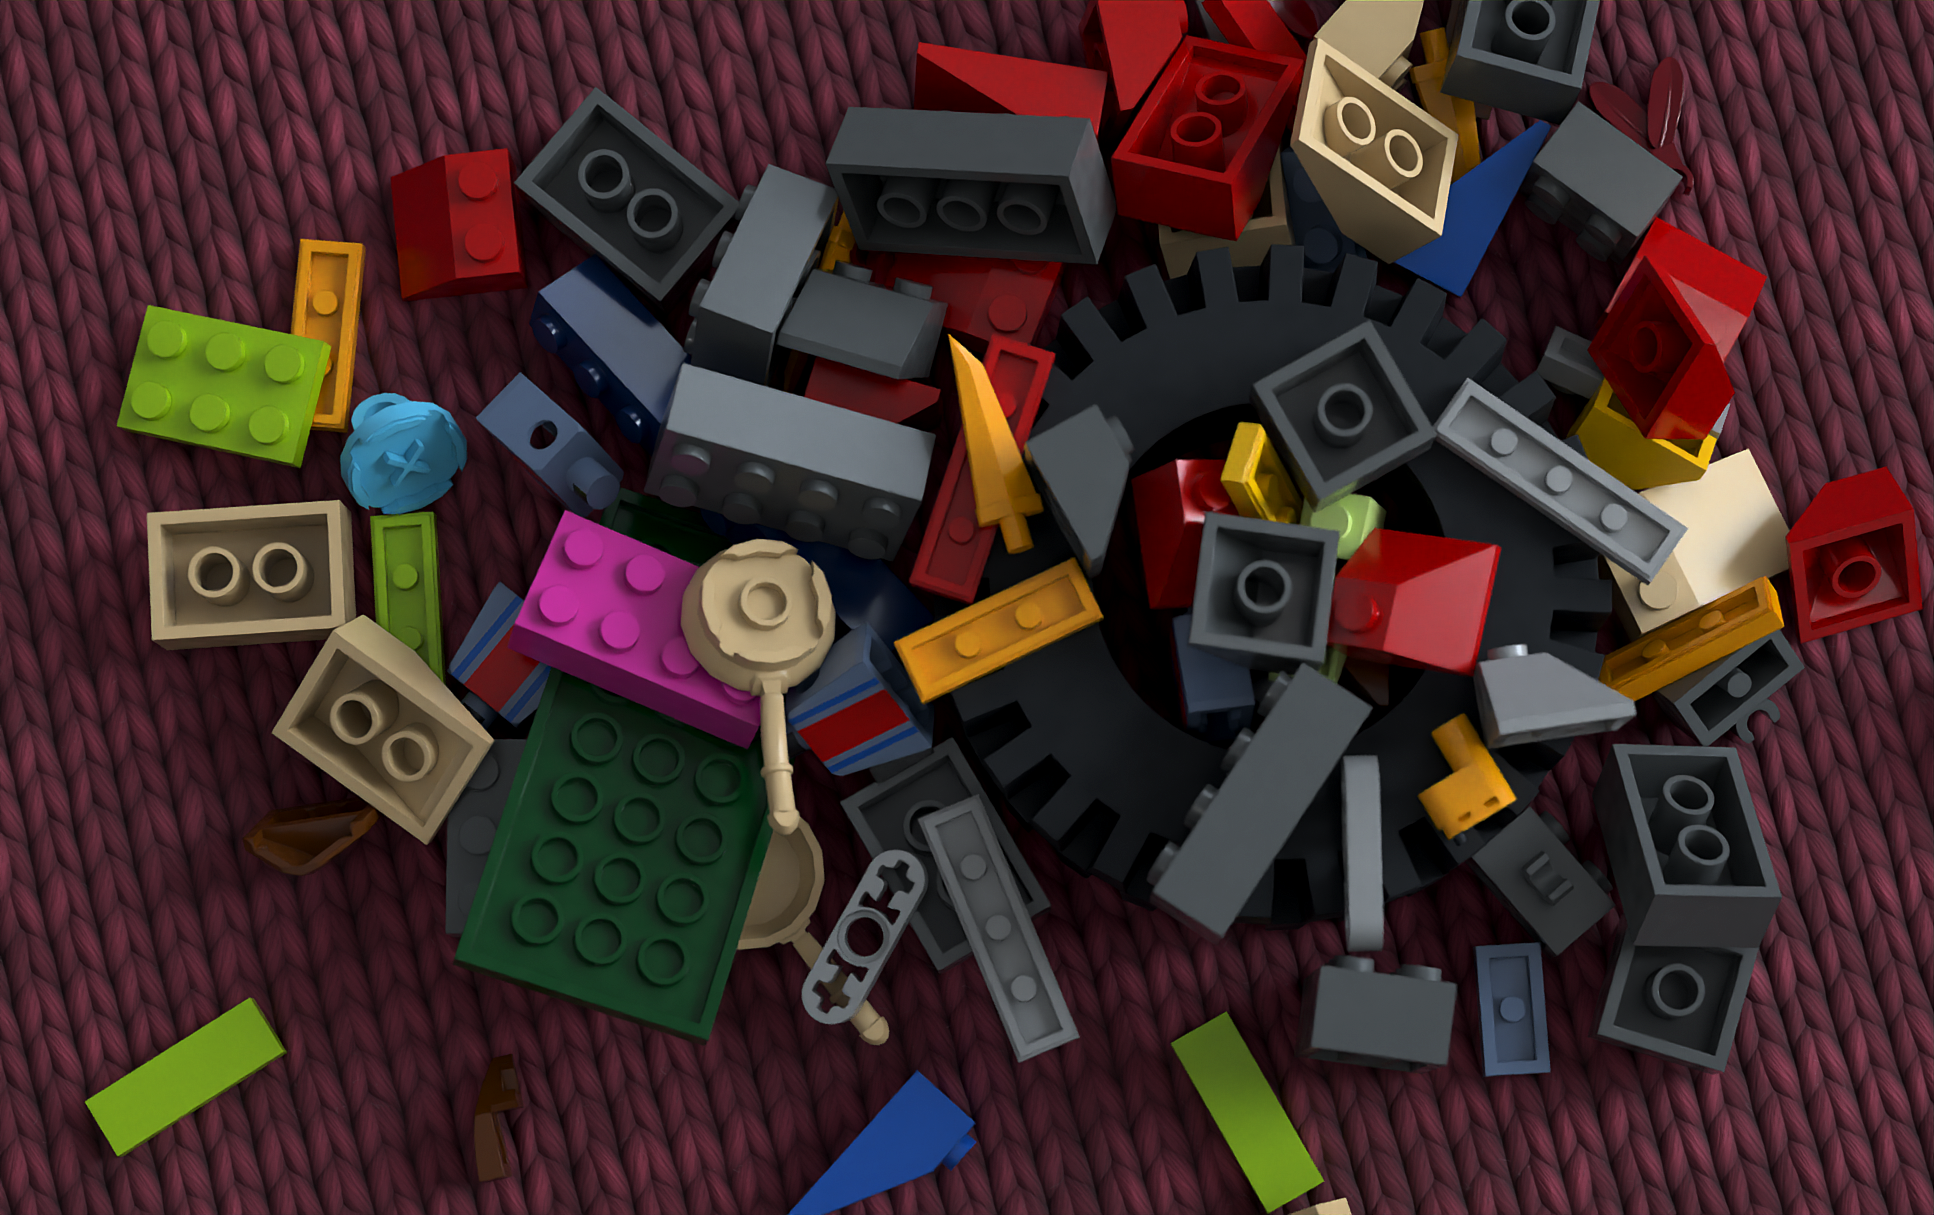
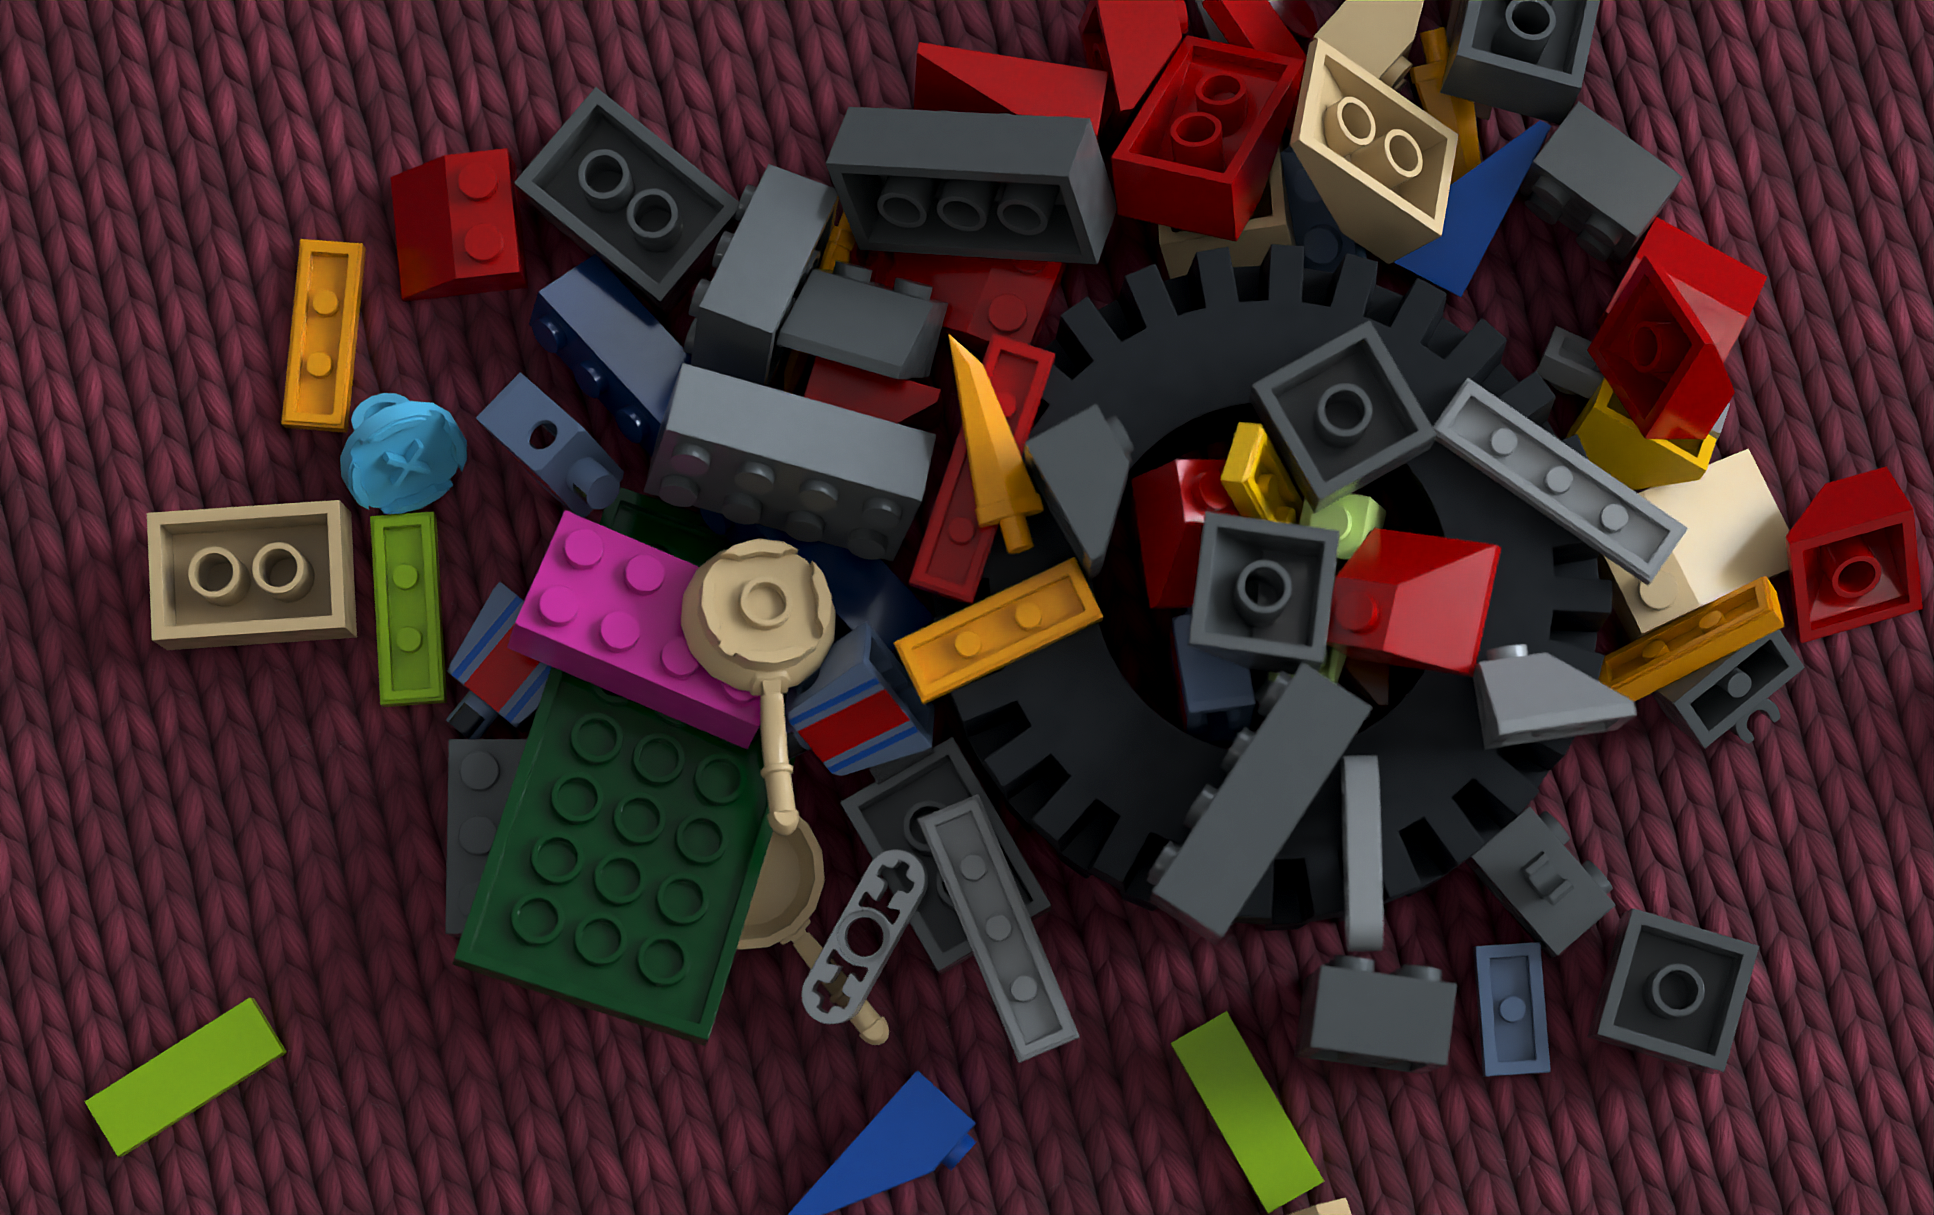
(224, 386): lime plate -> none
(310, 835): reddish brown slope -> none
(385, 727): tan slope -> none
(497, 1095): reddish brown slope -> none
(1474, 788): light orange piece -> none
(1657, 126): dark red piece -> none
(1685, 846): dark grey brick -> none

